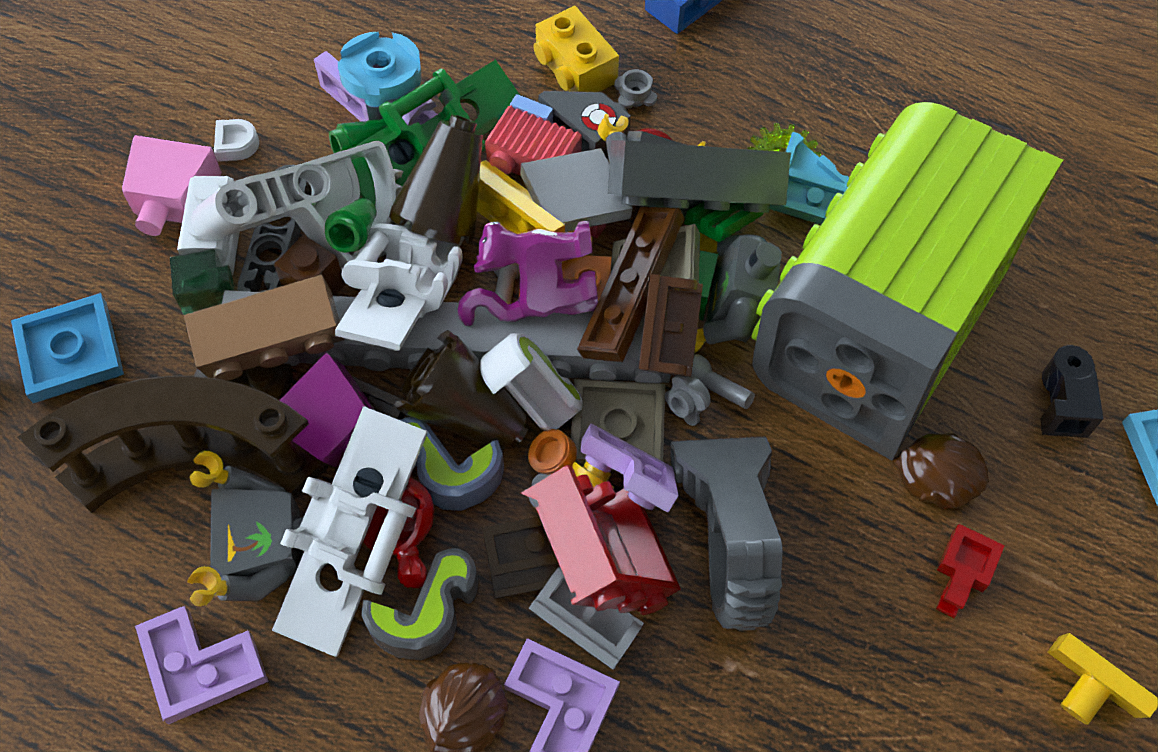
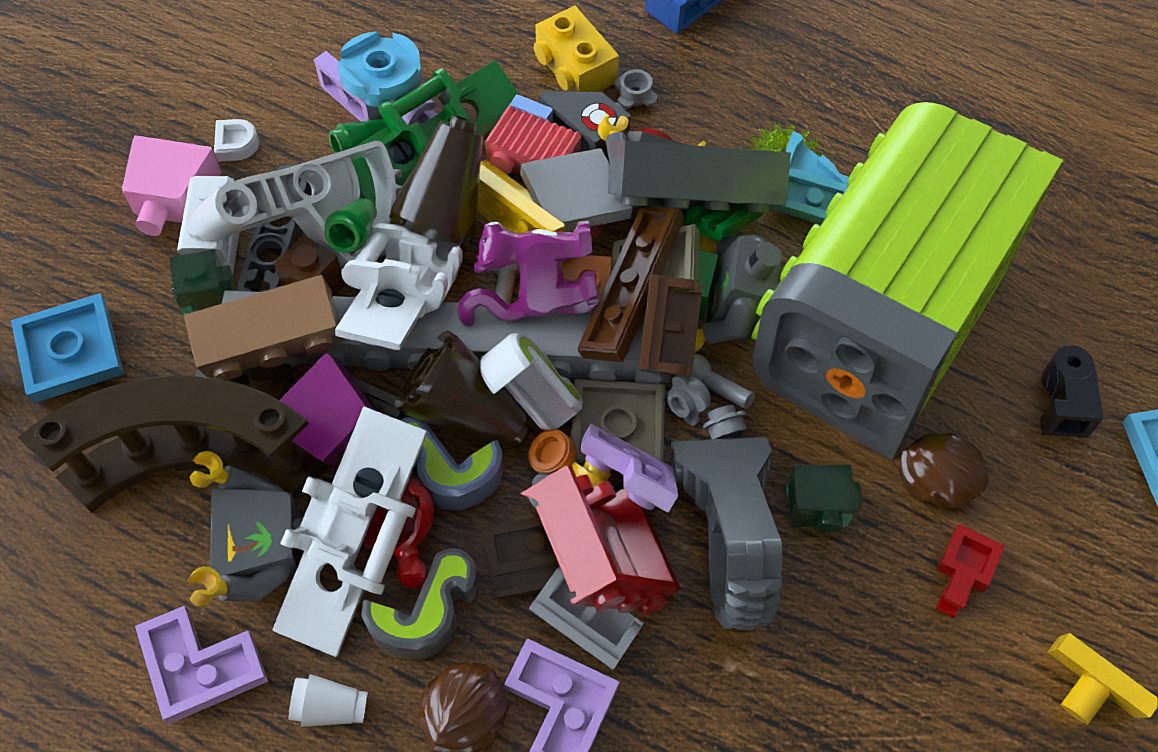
(325, 702): none -> white cone
(725, 422): none -> light grey plate
(822, 497): none -> clear green brick

